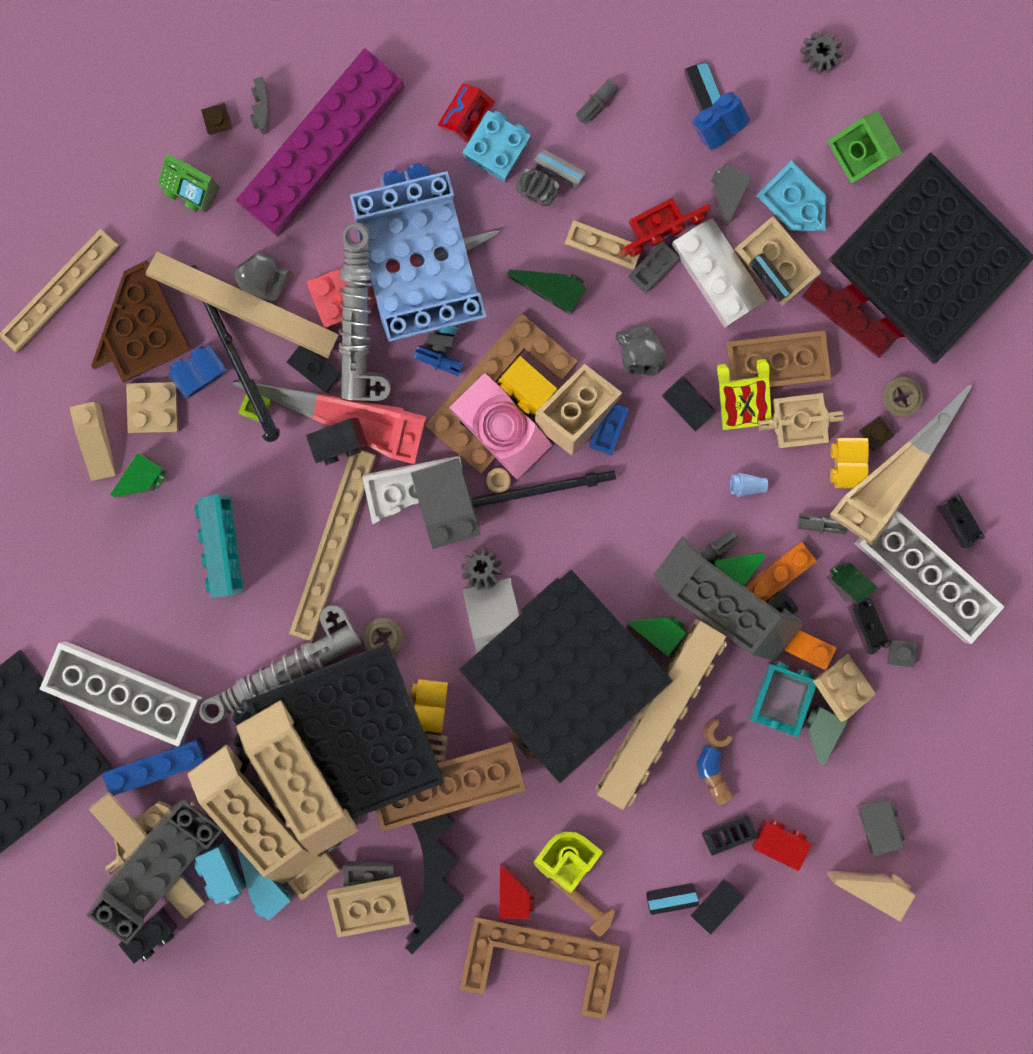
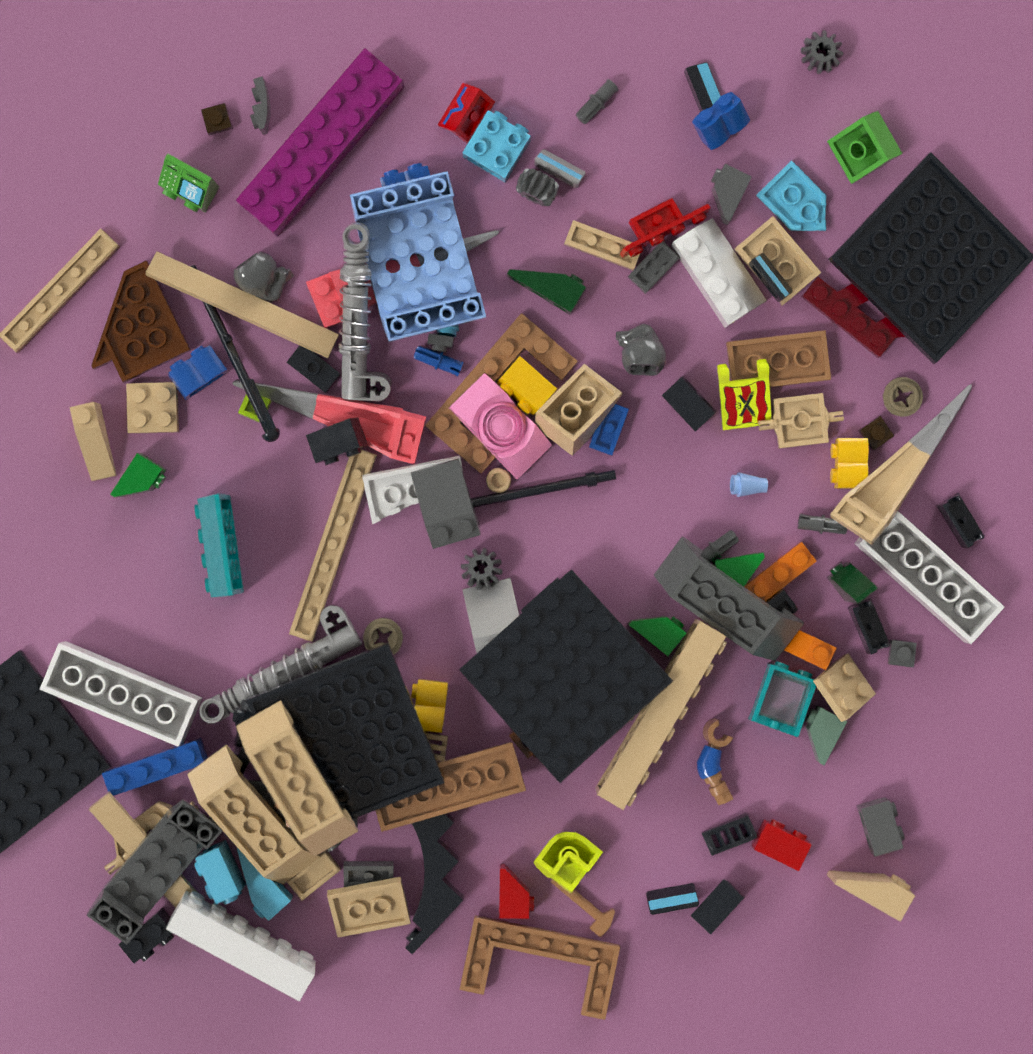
(242, 945): none -> white brick

